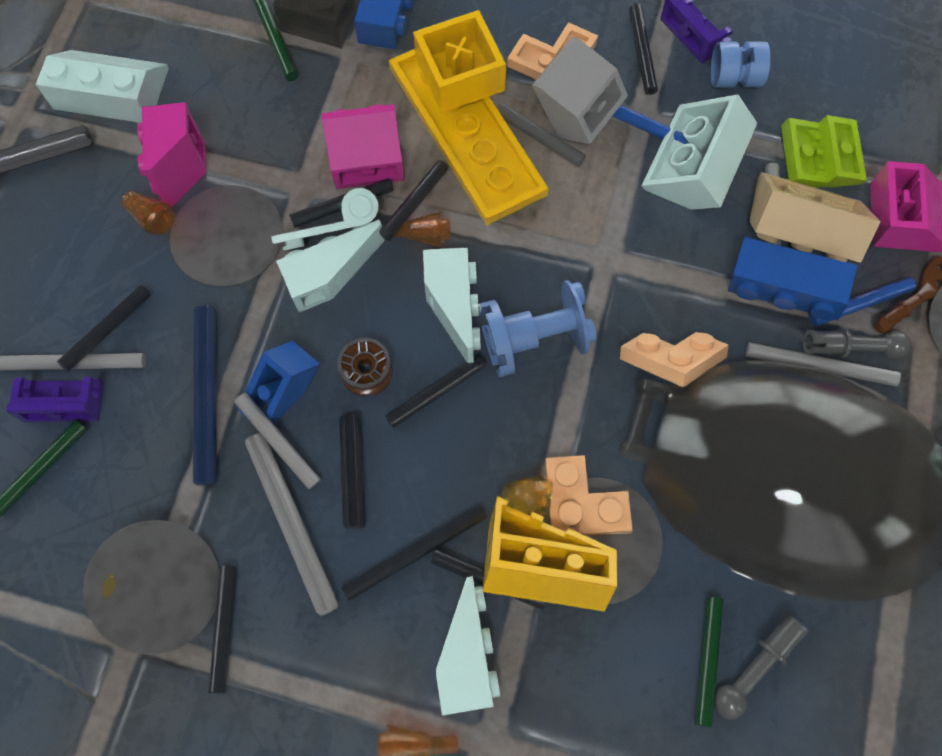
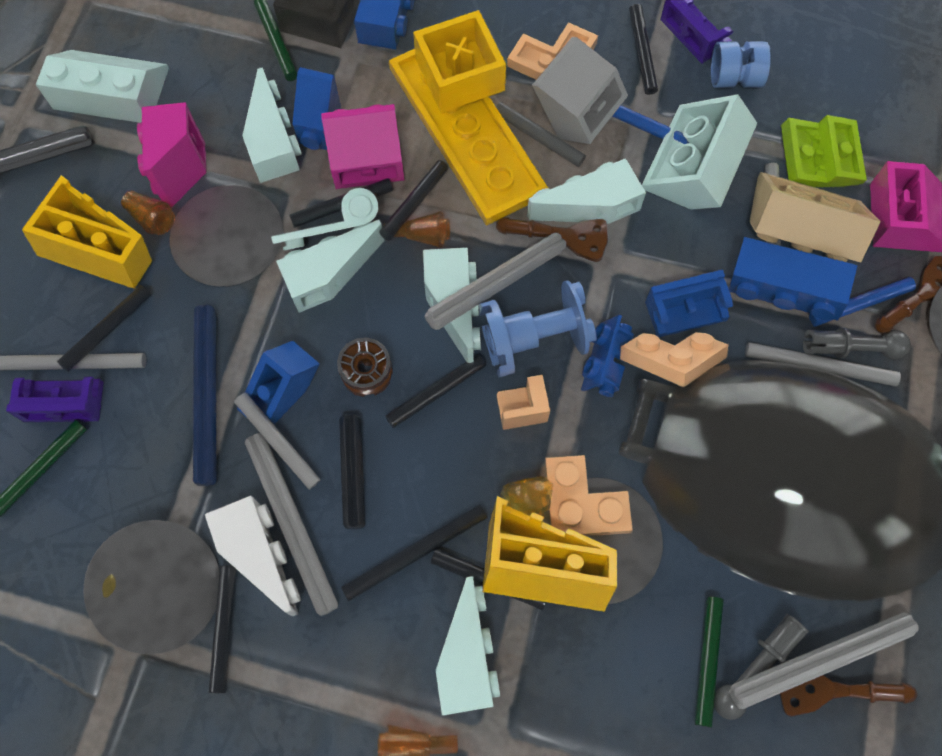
(86, 237): none -> yellow wedge
(246, 543): none -> white slope
(265, 132): none -> light aqua slope
(314, 95): none -> blue slope
(494, 281): none -> light grey axle
(524, 405): none -> light nougat panel
(571, 235): none -> reddish brown piece
(600, 368): none -> blue hinge
(602, 194): none -> light aqua slope
(689, 303): none -> blue hinge
(823, 660): none -> light grey axle
(827, 690): none -> reddish brown piece

